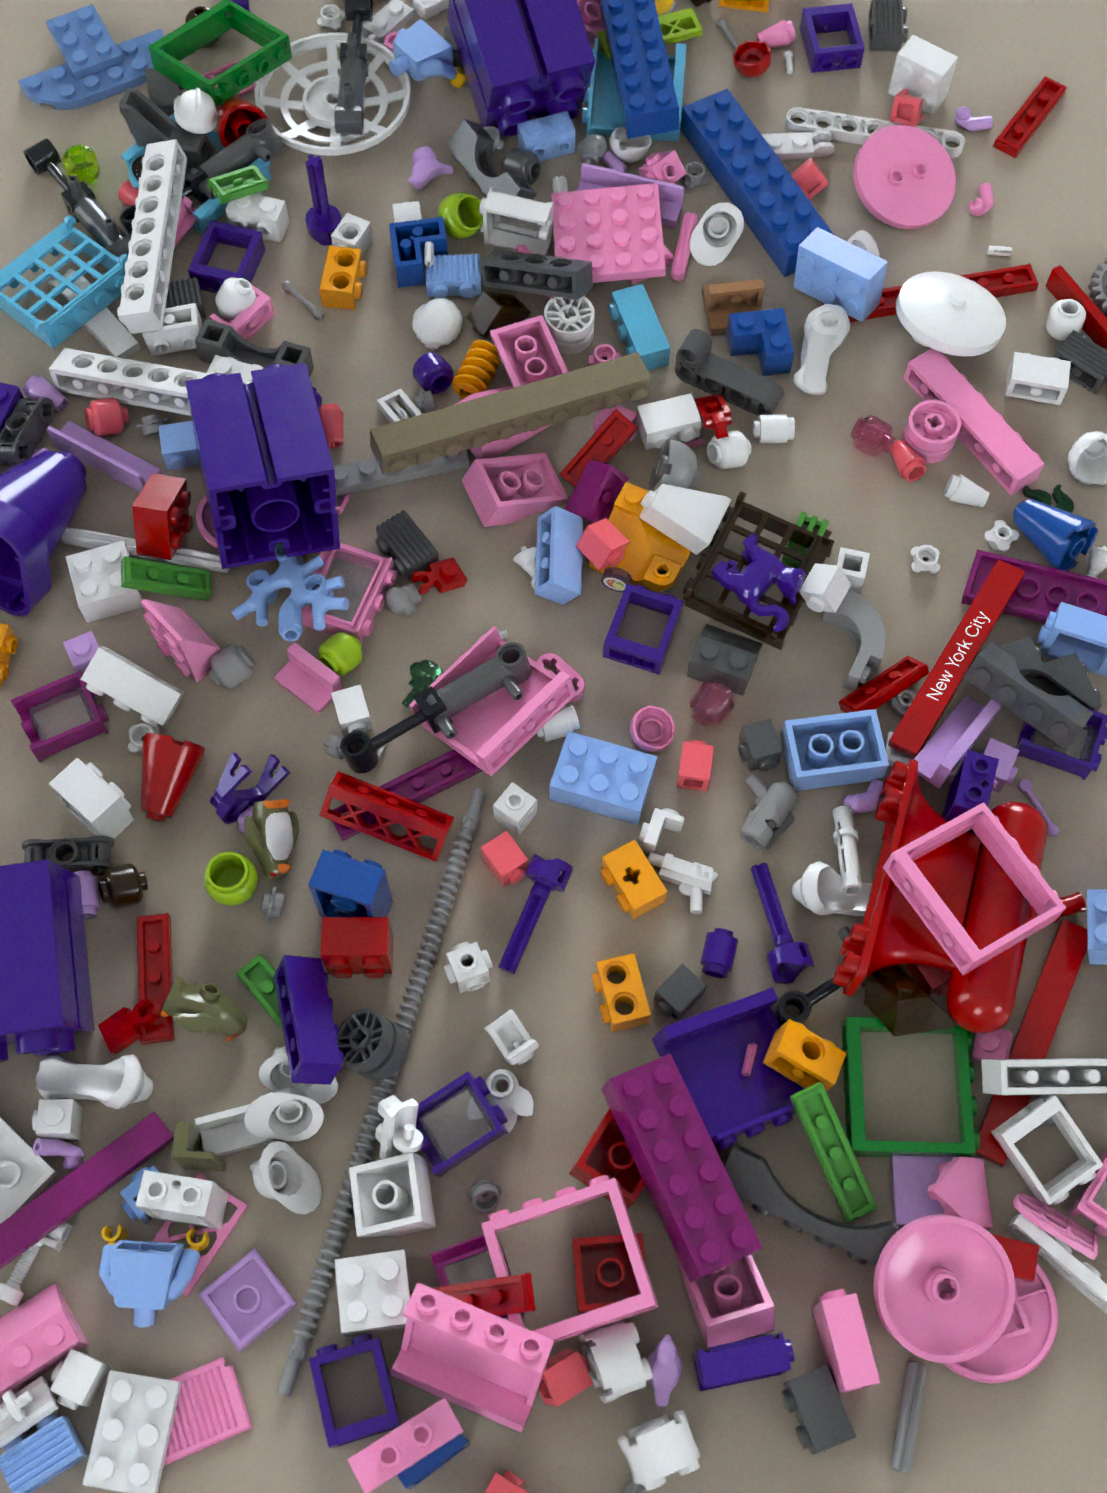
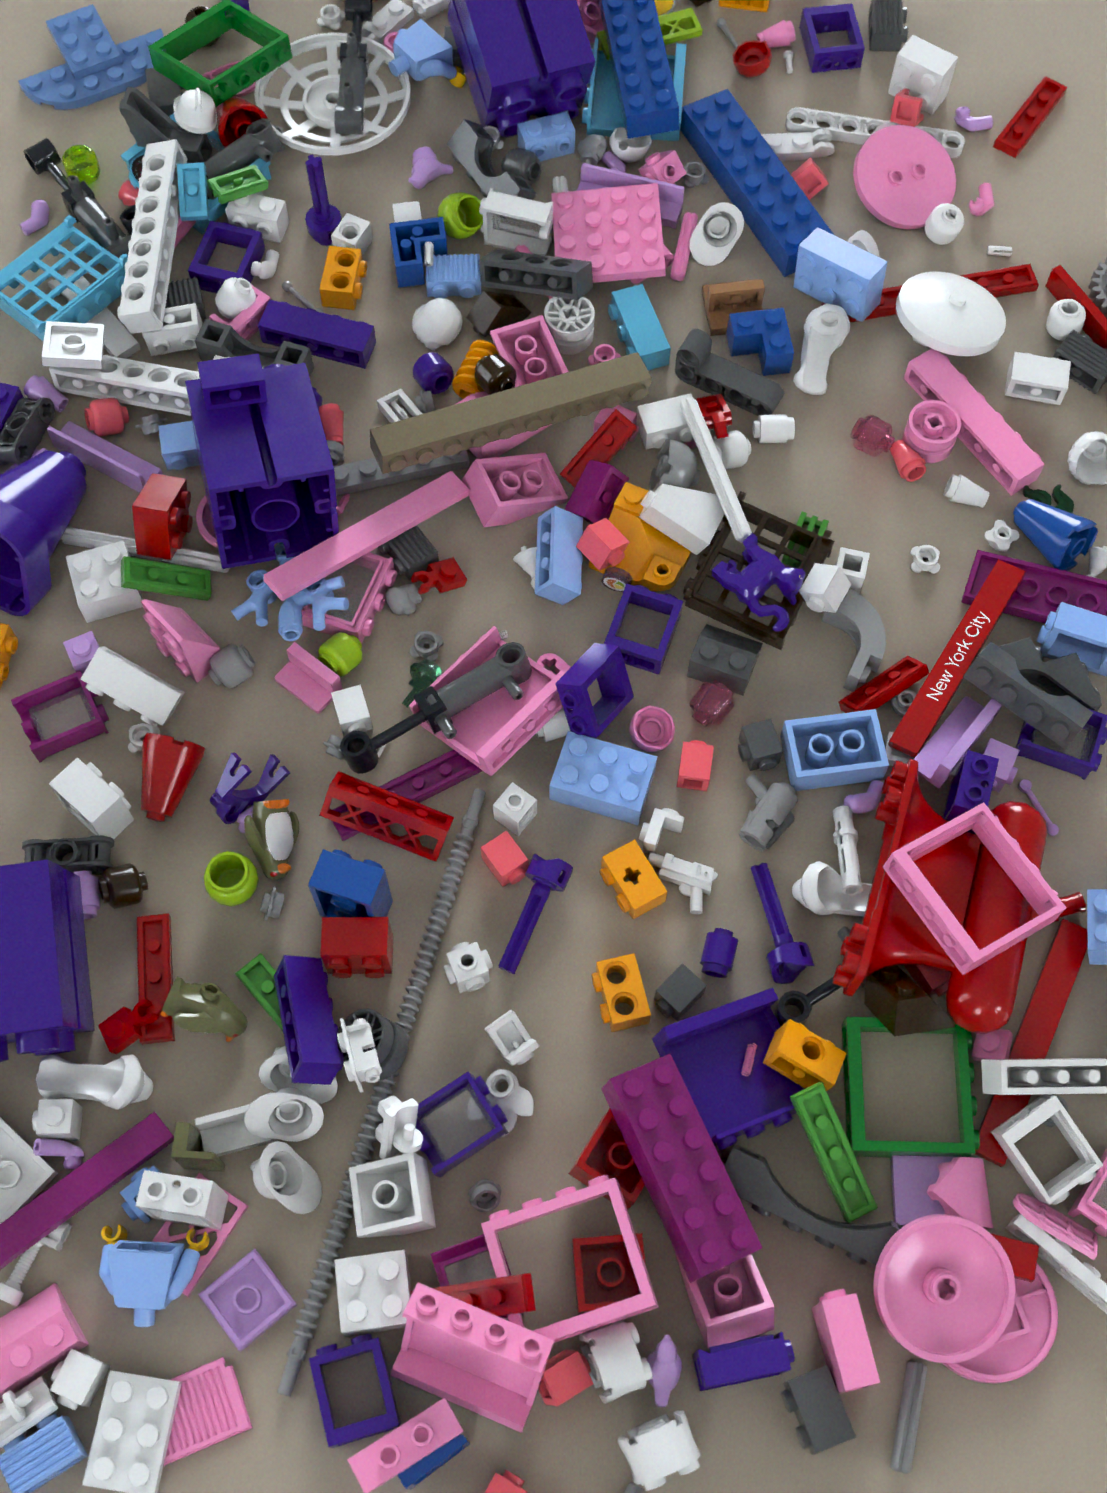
(38, 219): none -> lavender arm
(73, 345): none -> white plate
(192, 191): none -> medium azure plate
(232, 381): none -> dark purple brick
(268, 267): none -> white arm
(323, 333): none -> dark purple brick
(336, 451): none -> light grey plate
(361, 1065): none -> white hinge
(365, 536): none -> bright pink tile
(426, 638): none -> light grey plate
(494, 374): none -> dark brown head
(608, 667): none -> dark purple window
(716, 469): none -> white axle
(944, 223): none -> white head

